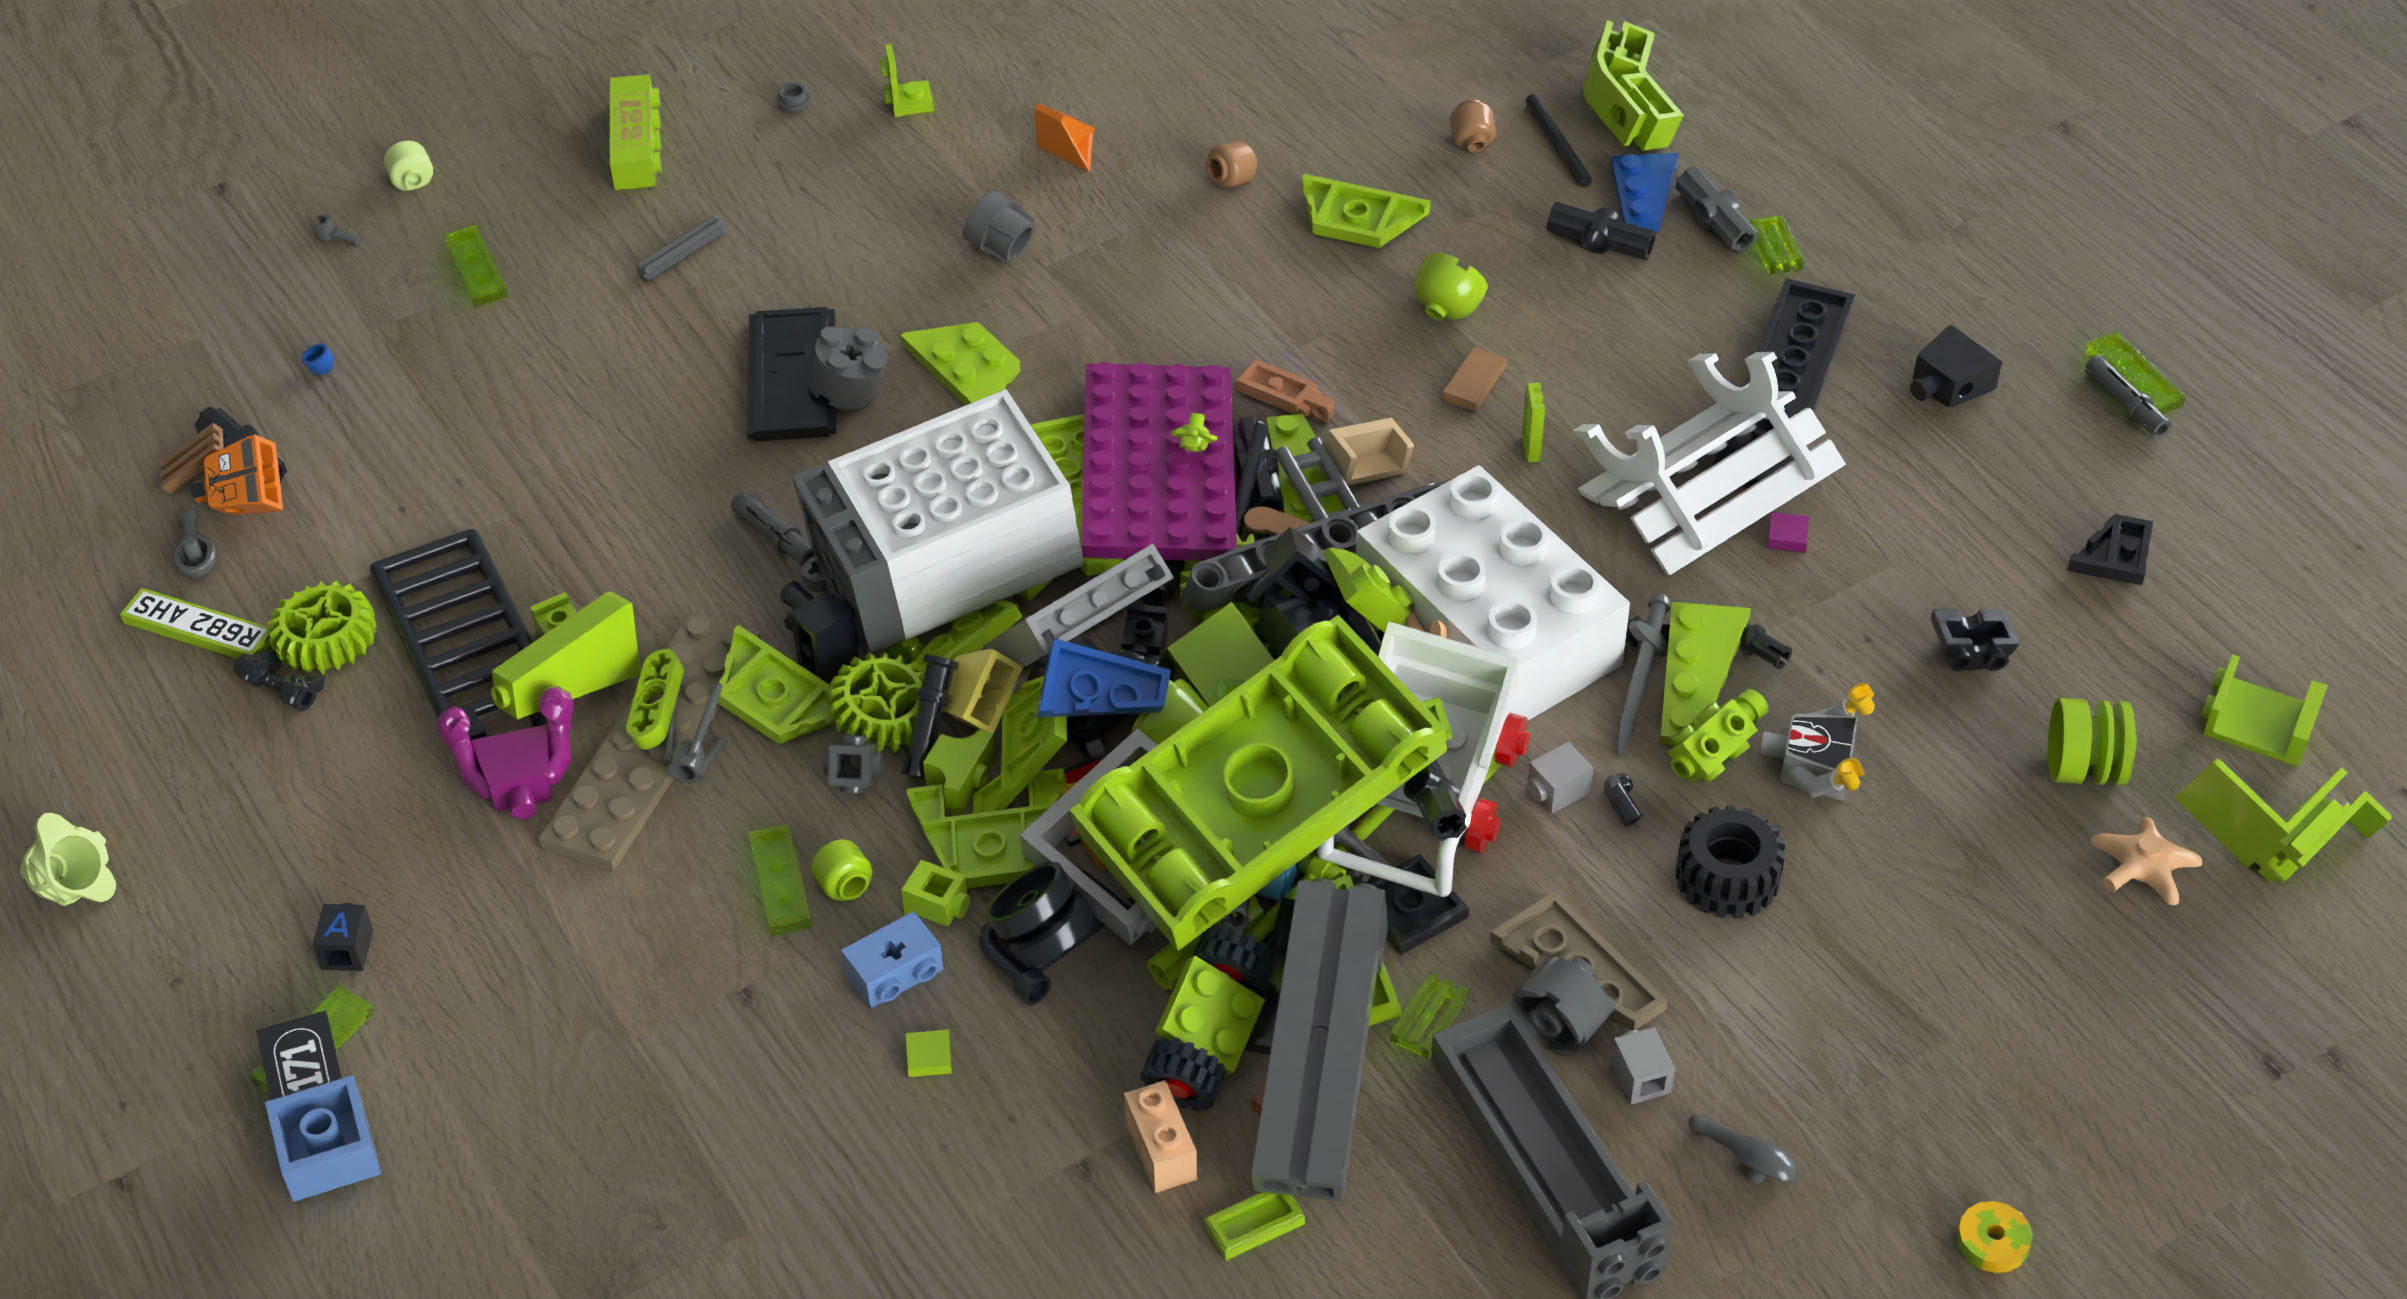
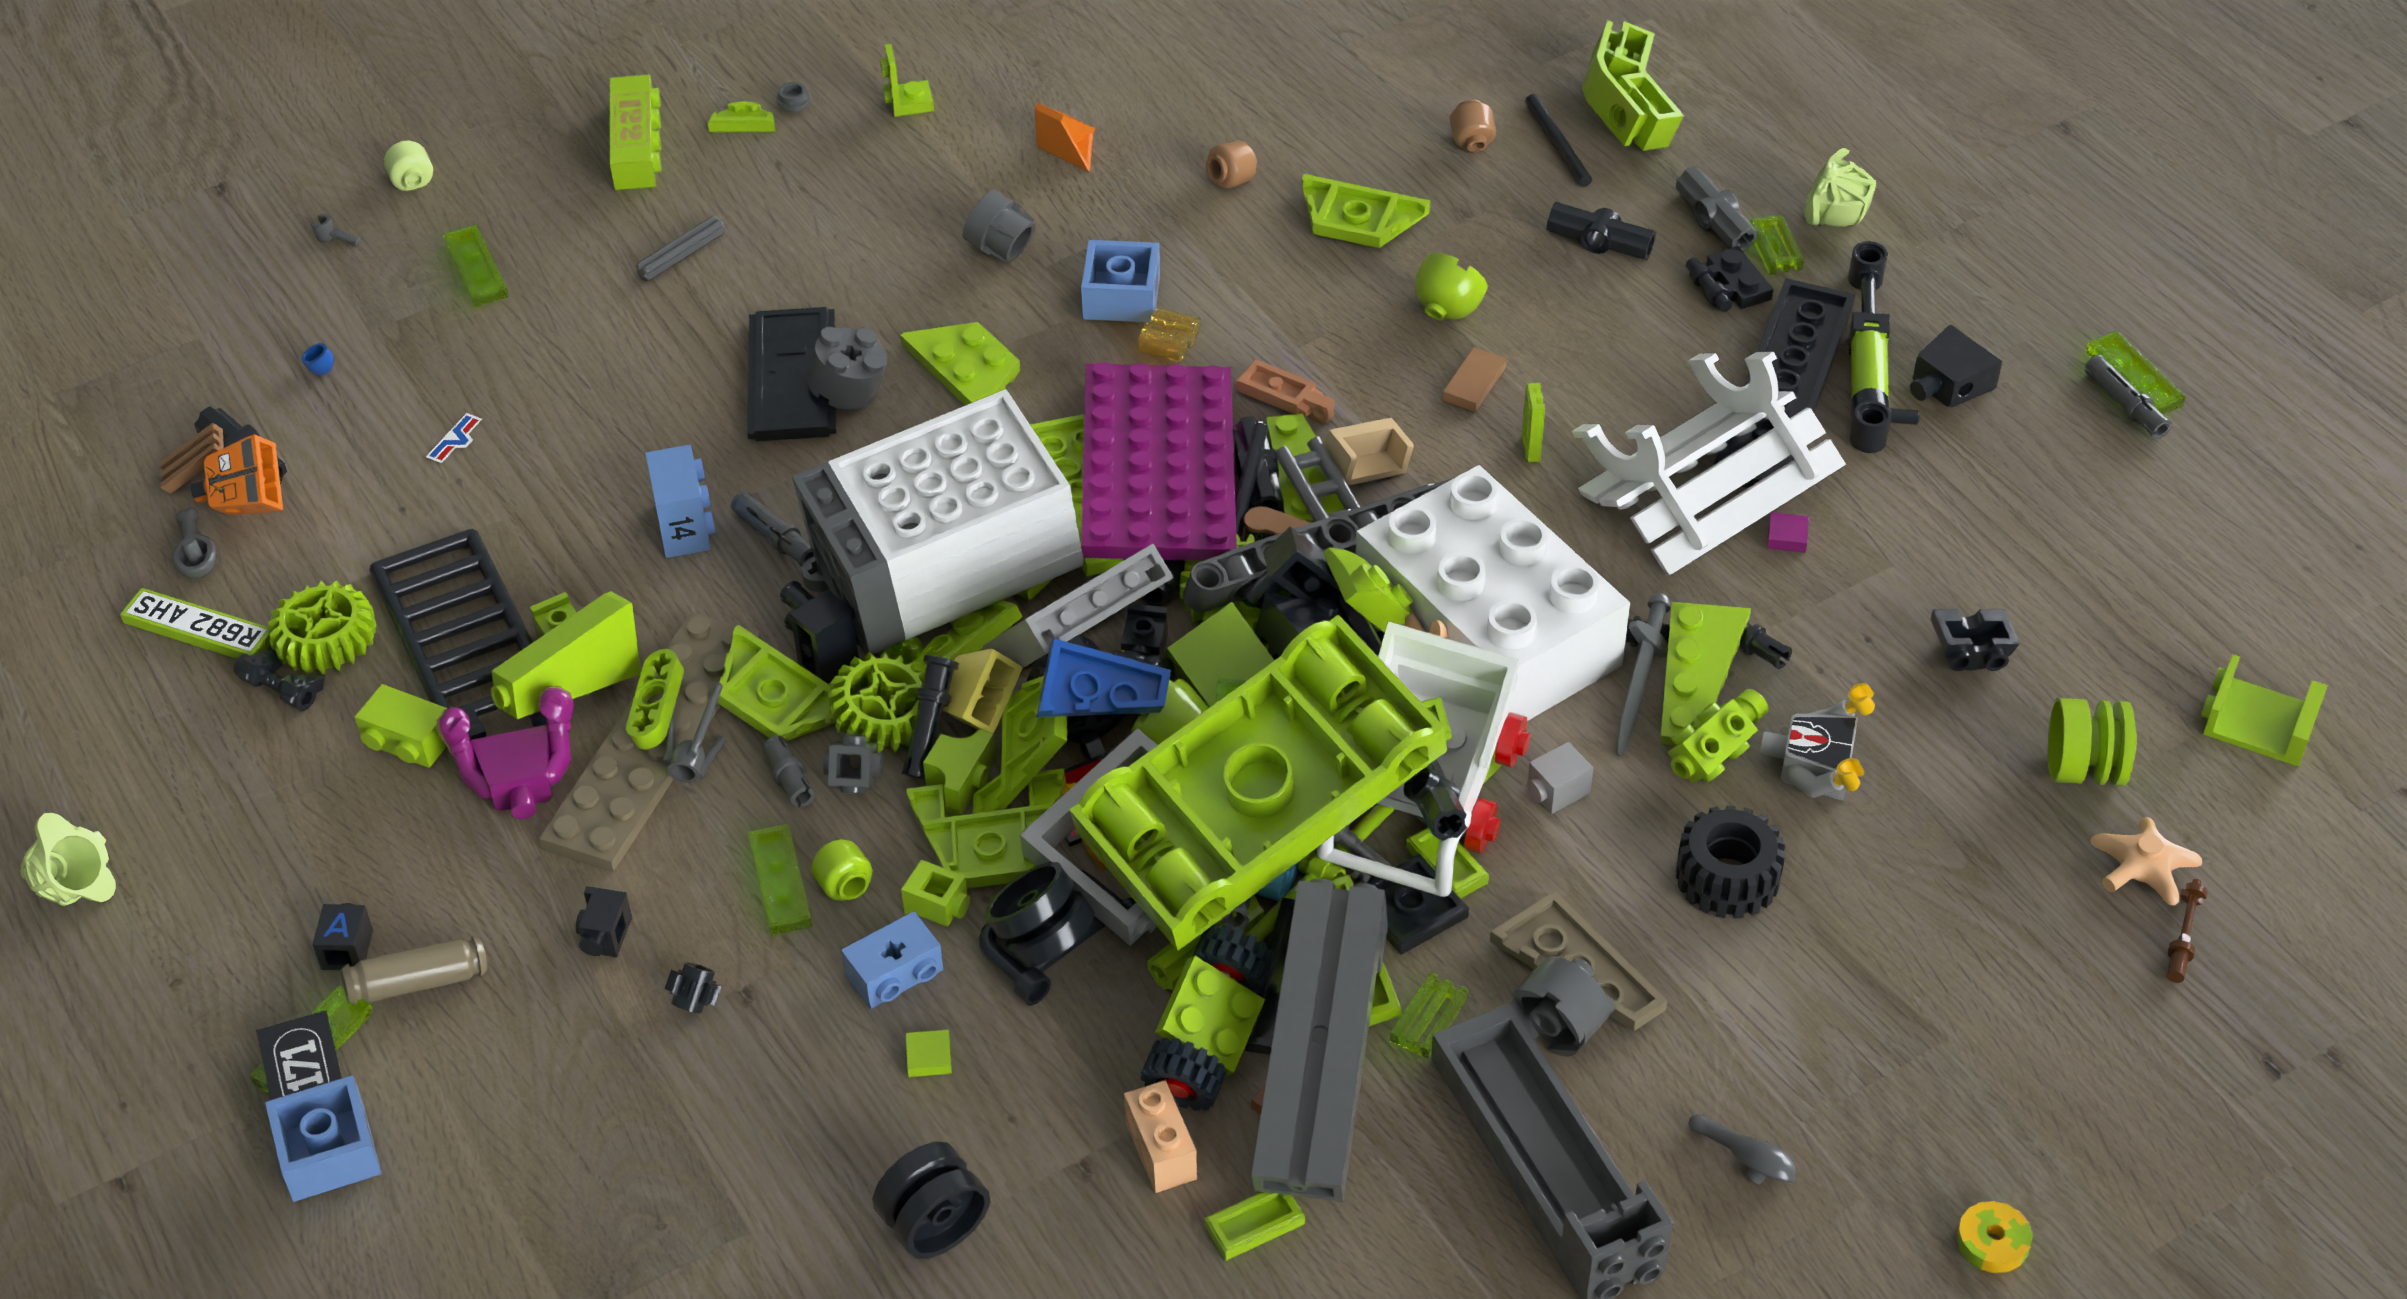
(401, 726): none -> lime brick
(414, 970): none -> dark tan axle
(456, 438): none -> sticker
(603, 921): none -> black brick
(680, 500): none -> medium blue brick
(693, 987): none -> black gear
(742, 117): none -> lime tile
(788, 771): none -> dark grey pin
(931, 1200): none -> black wheel
(1120, 280): none -> medium blue brick
(1169, 334): none -> clear yellow piece
(1194, 435): lime plant -> none
(1467, 872): none -> lime tile
(1618, 792): black arm -> none
(1642, 1065): light grey brick -> none
(1643, 187): blue wing -> none
(1736, 276): none -> black plate
(1839, 193): none -> yellowish green piece
(1869, 355): none -> black piece
(2116, 551): black wing -> none
(2181, 950): none -> reddish brown piece
(2259, 834): lime piece -> none

